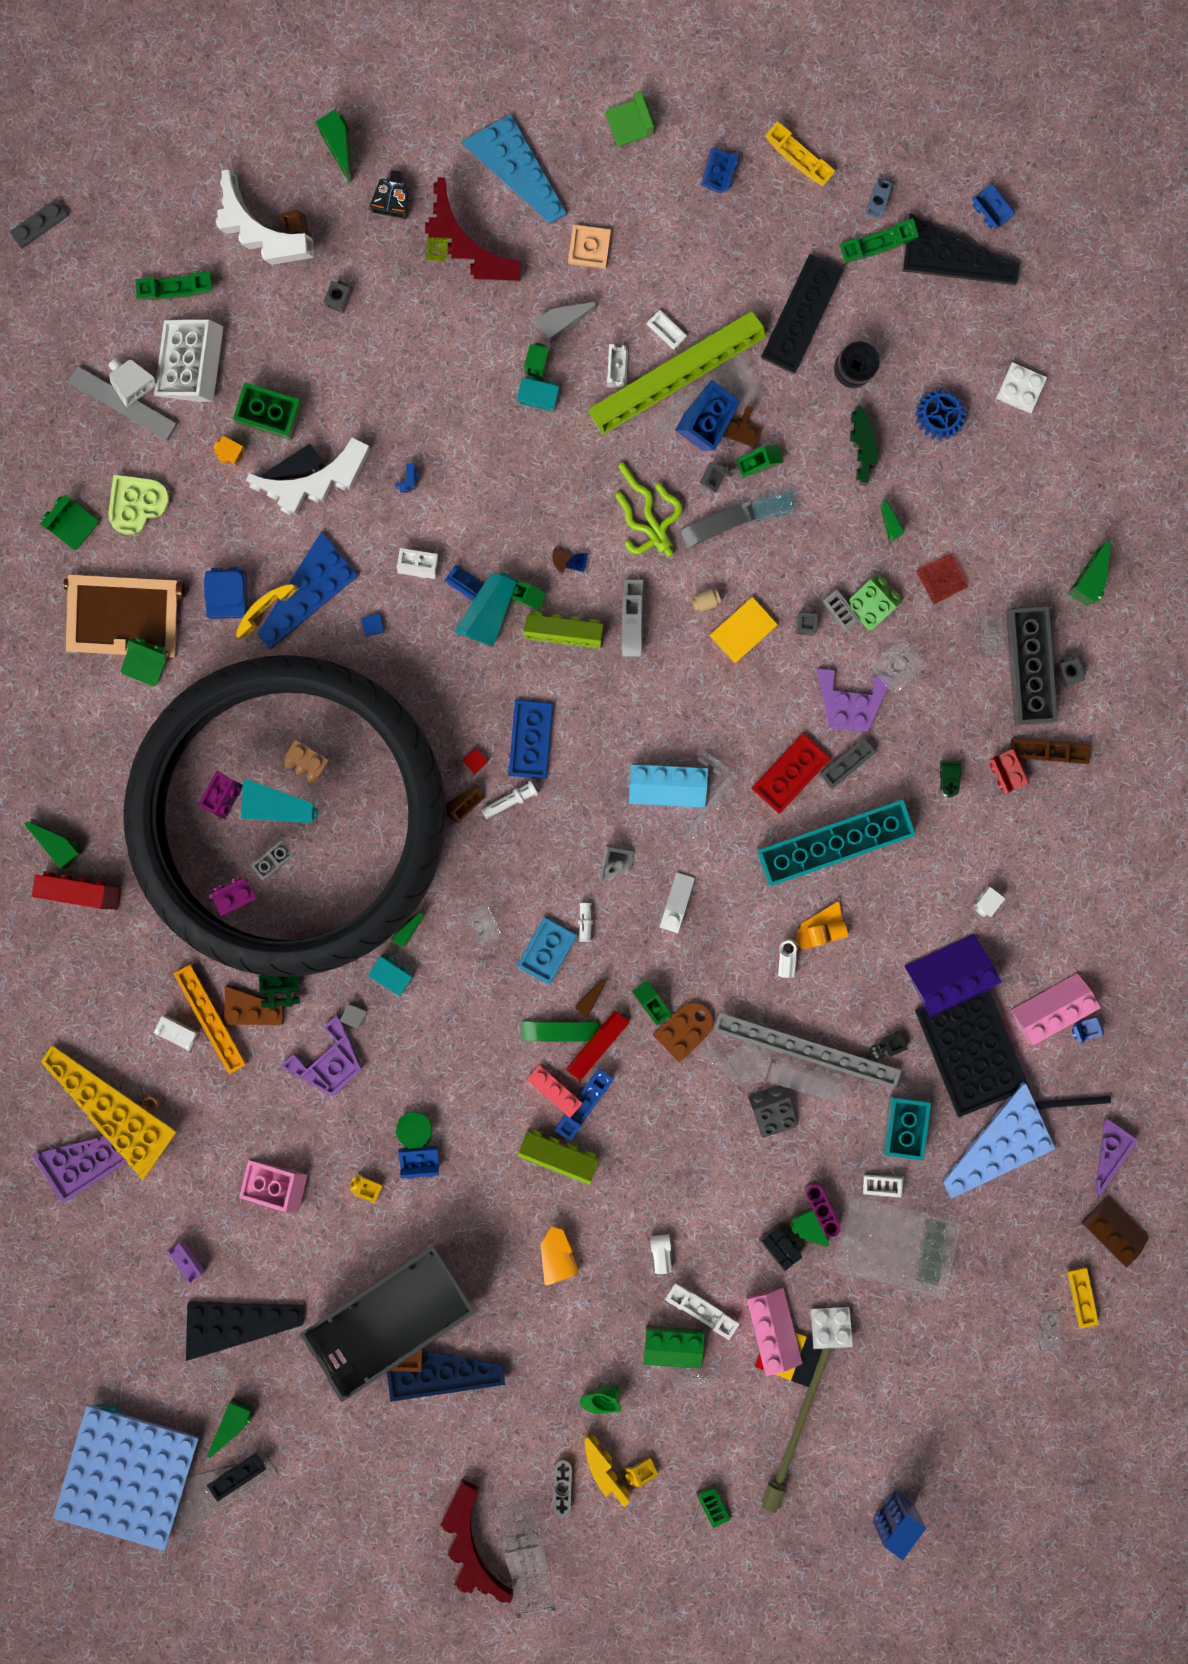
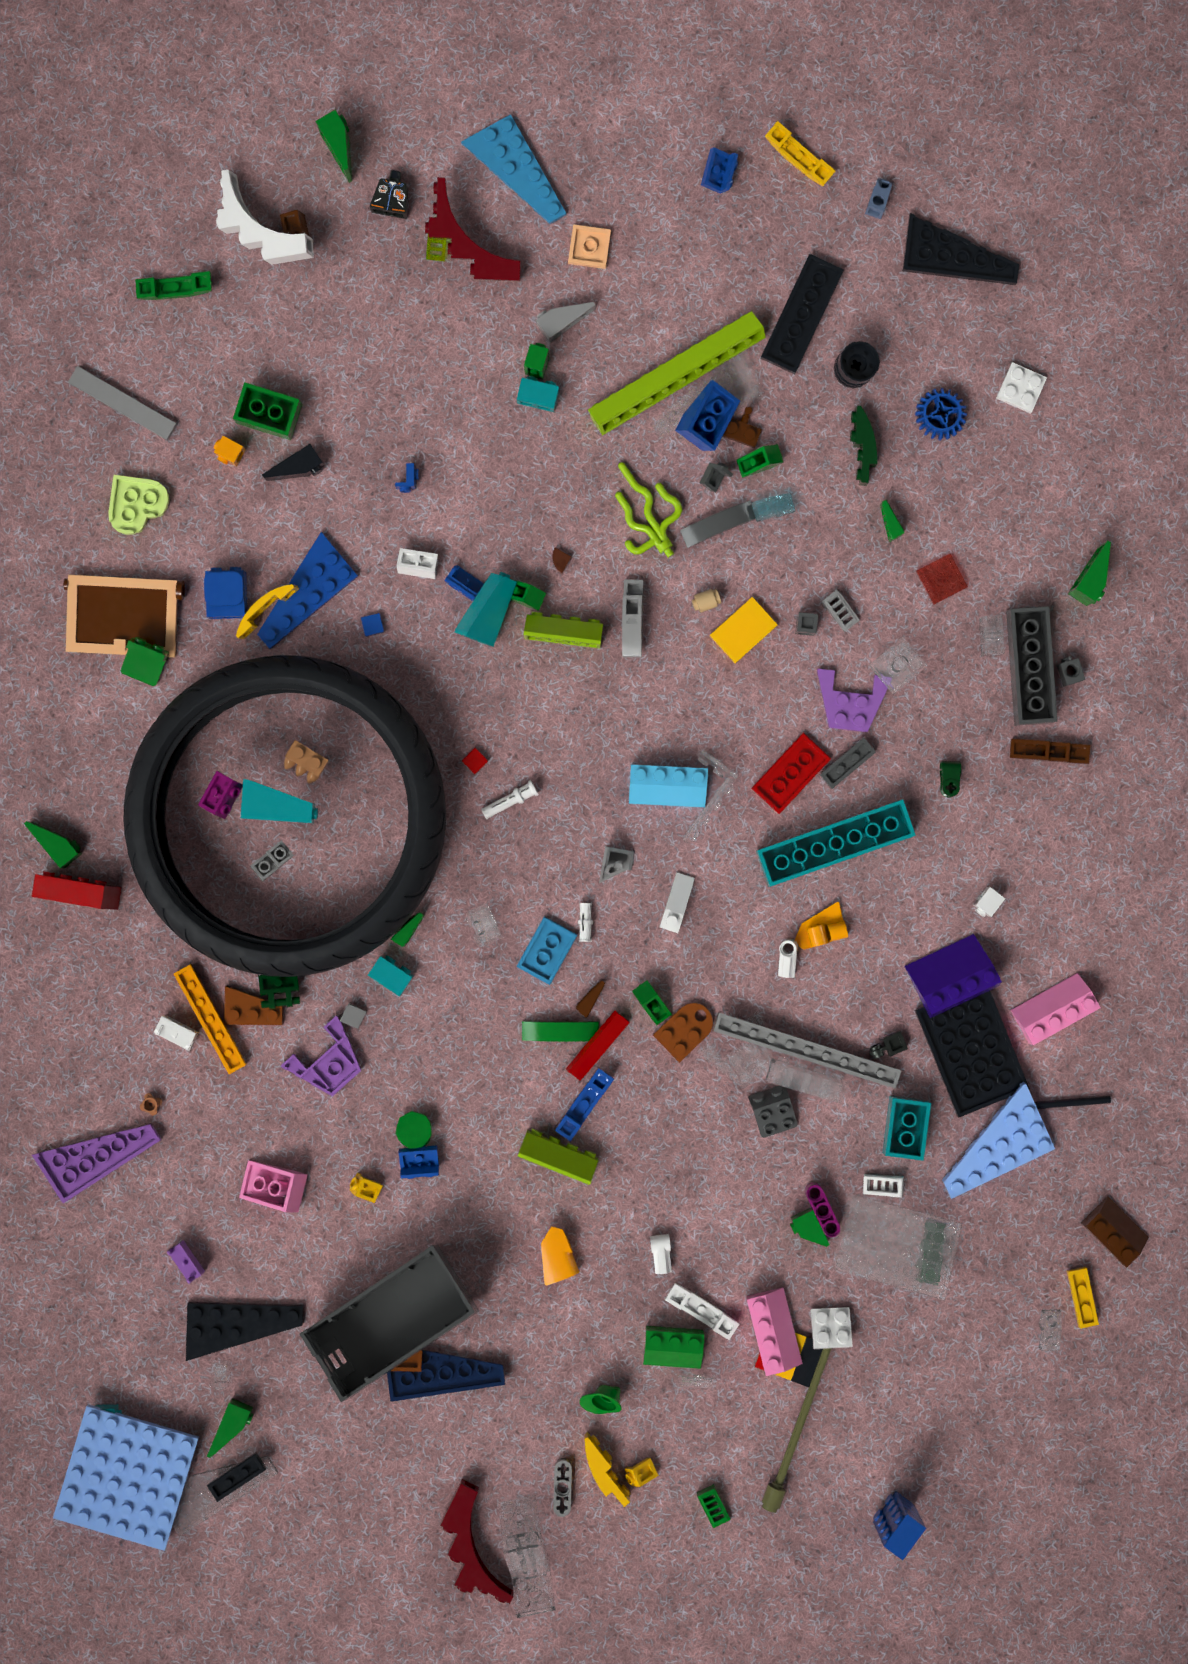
(38, 224): dark grey plate -> none
(69, 522): green bracket -> none
(128, 1126): yellow wing -> none
(130, 380): white torso -> none
(188, 360): white slope -> none
(233, 896): magenta bracket -> none
(292, 493): white arch -> none
(337, 304): dark grey brick -> none
(460, 808): reddish brown slope -> none
(530, 739): blue tile -> none
(555, 1091): coral plate -> none
(577, 562): clear blue tile -> none
(617, 366): white hinge -> none
(631, 120): bright green bracket -> none
(666, 329): white tile -> none
(780, 1247): black brick -> none
(874, 602): bright green bracket -> none
(879, 242): green slope -> none
(993, 207): blue bracket -> none
(1009, 771): red bracket -> none
(1087, 1029): blue bracket -> none
(1114, 1149): medium lavender wing -> none

